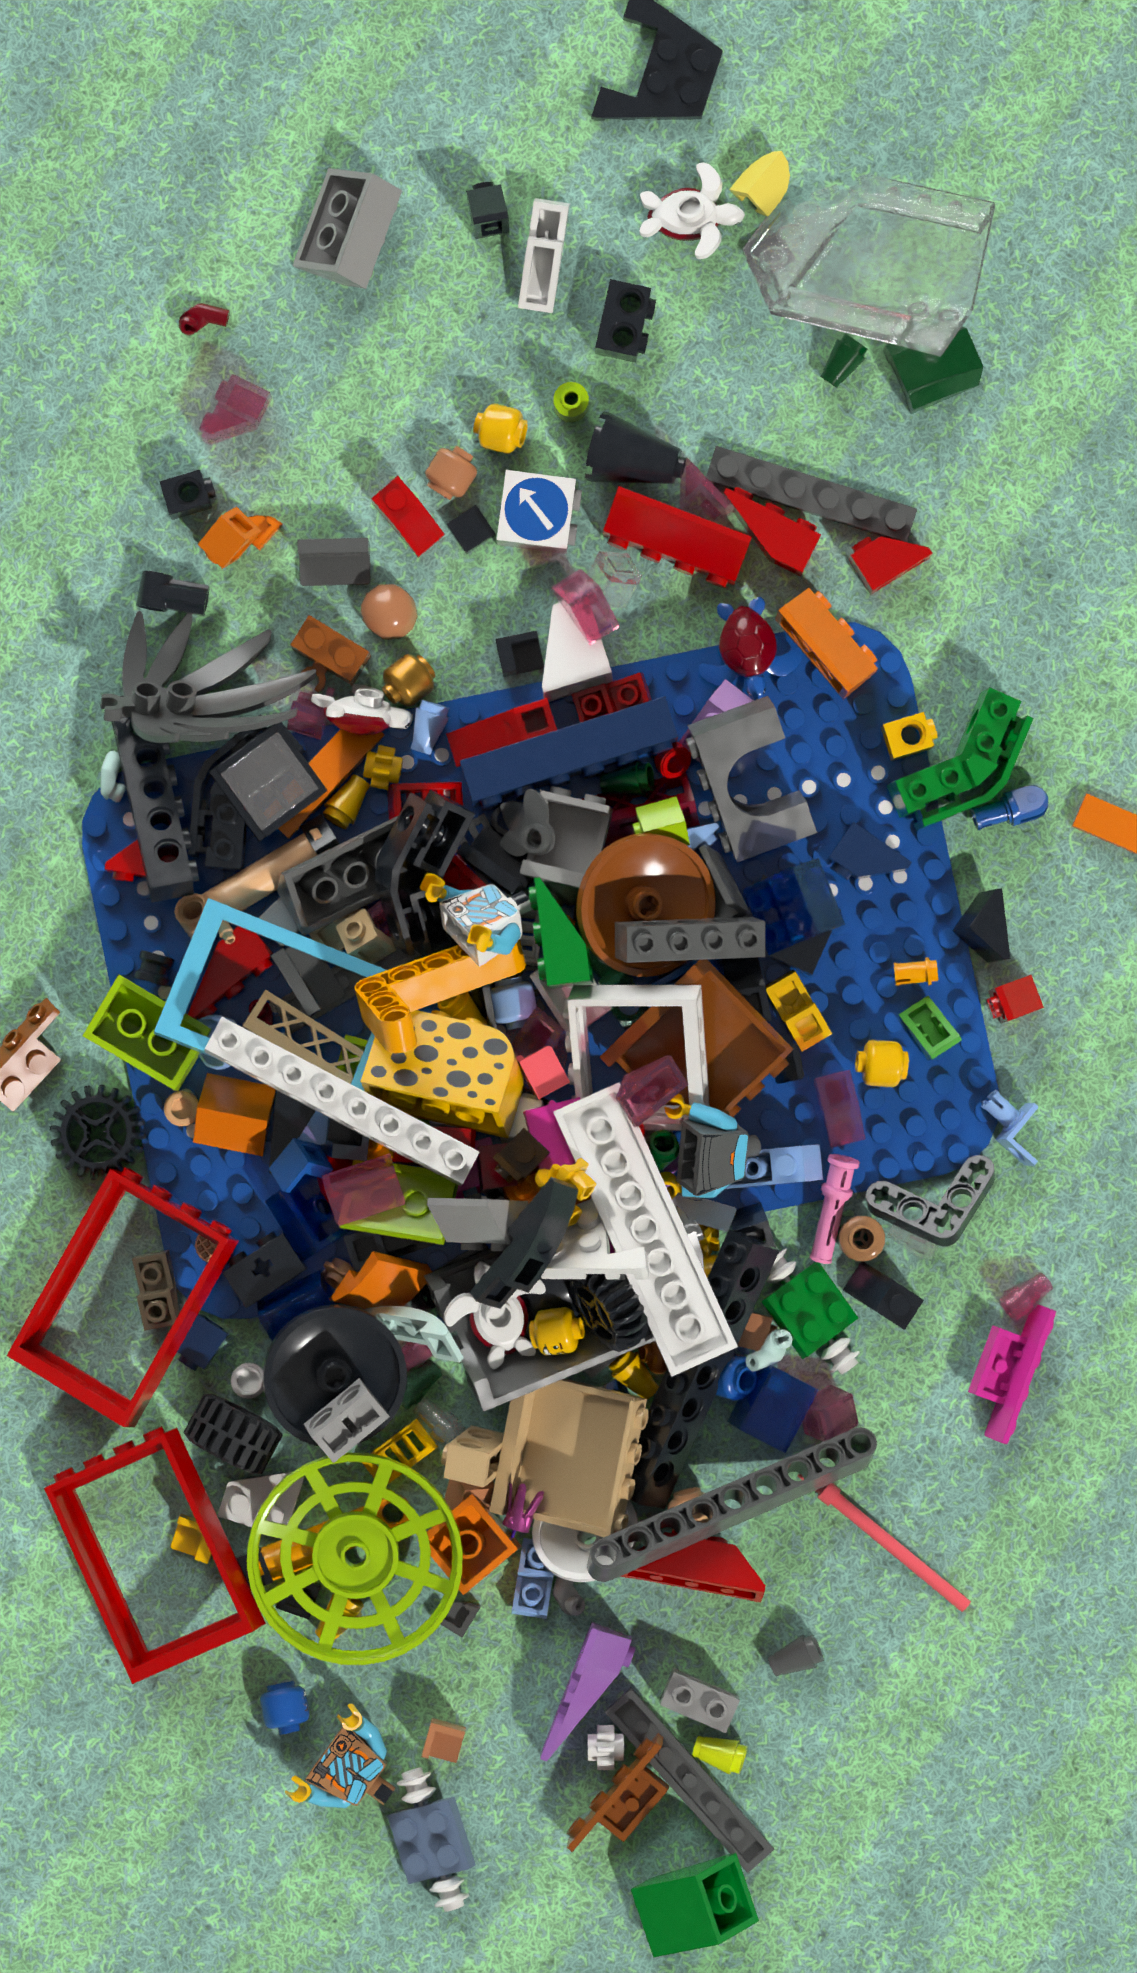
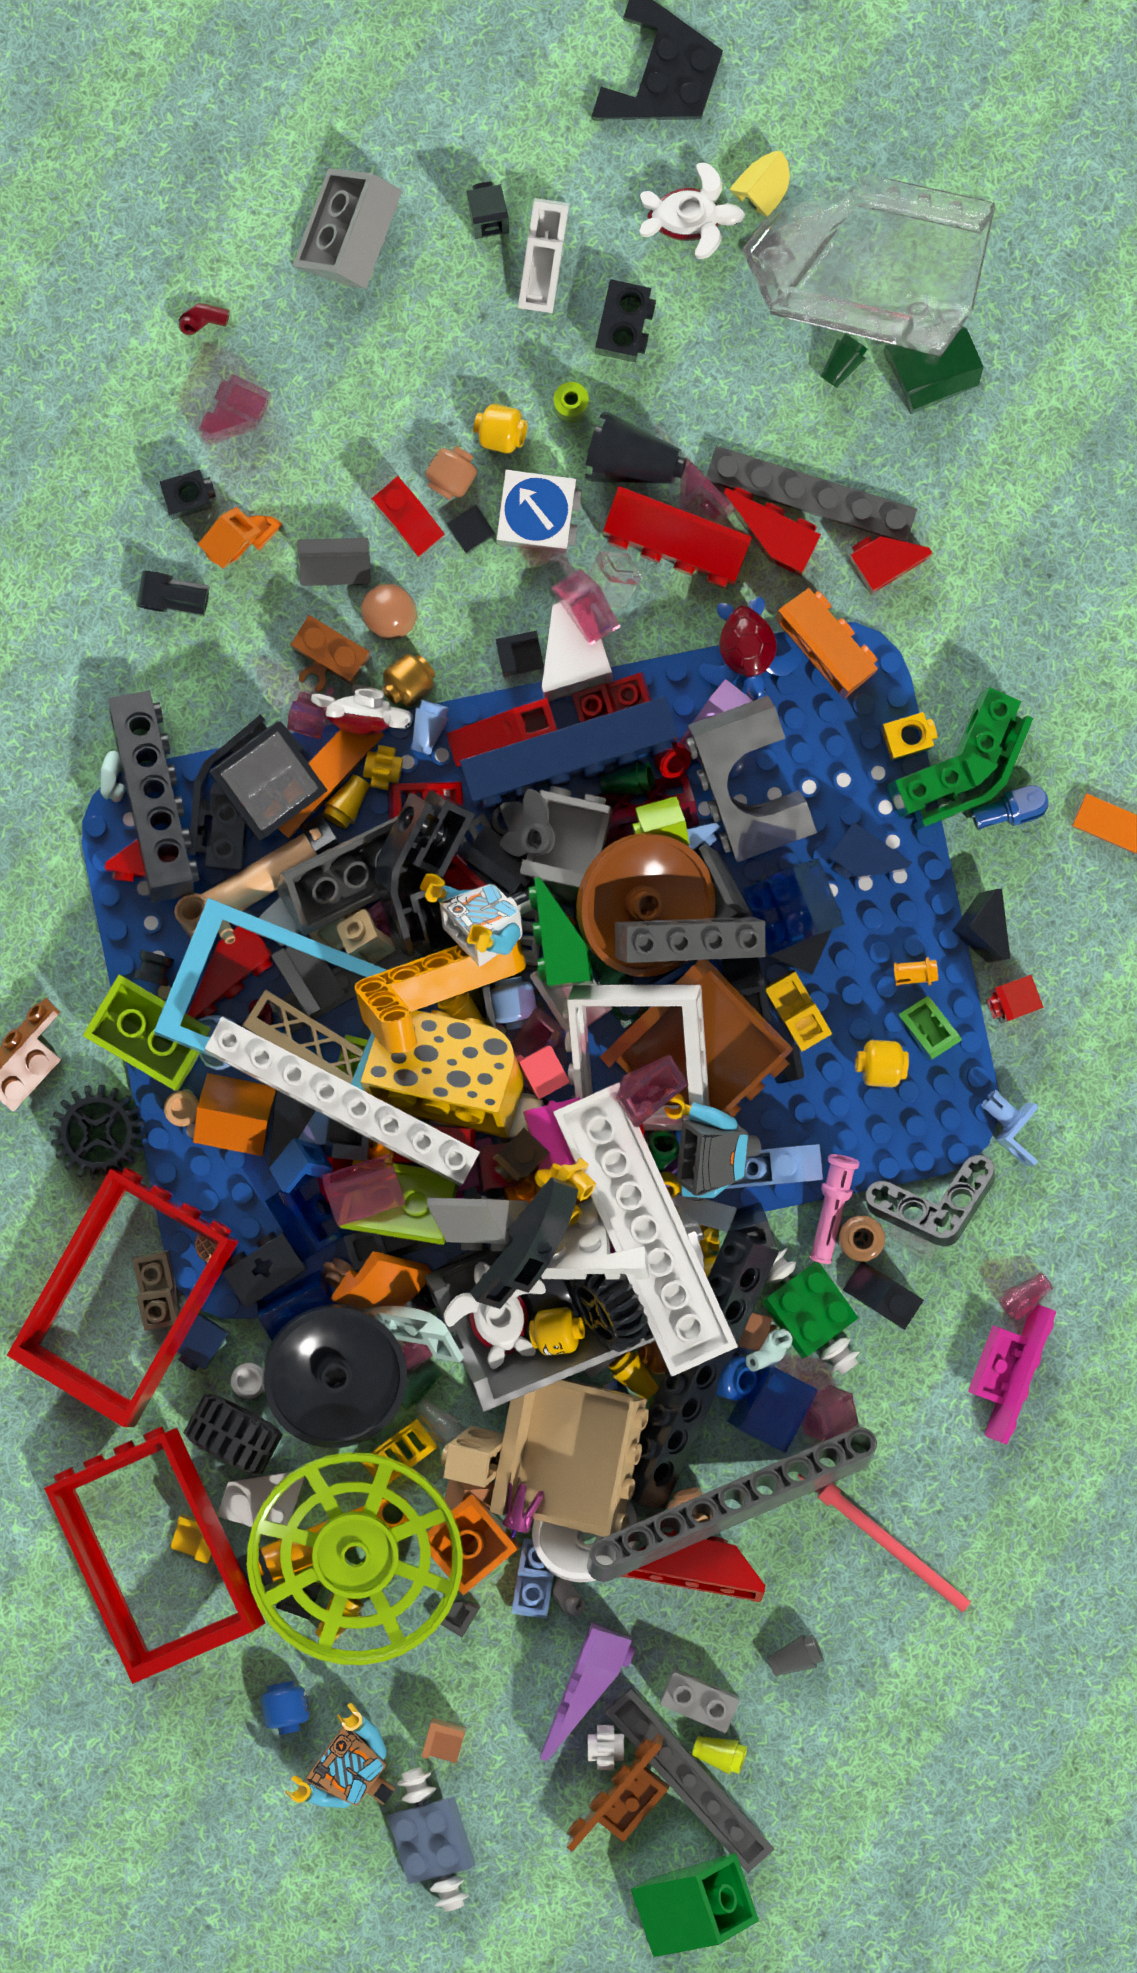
(182, 709): dark grey plant -> none
(346, 1420): light grey brick -> none
(839, 1108): clear pink slope -> none

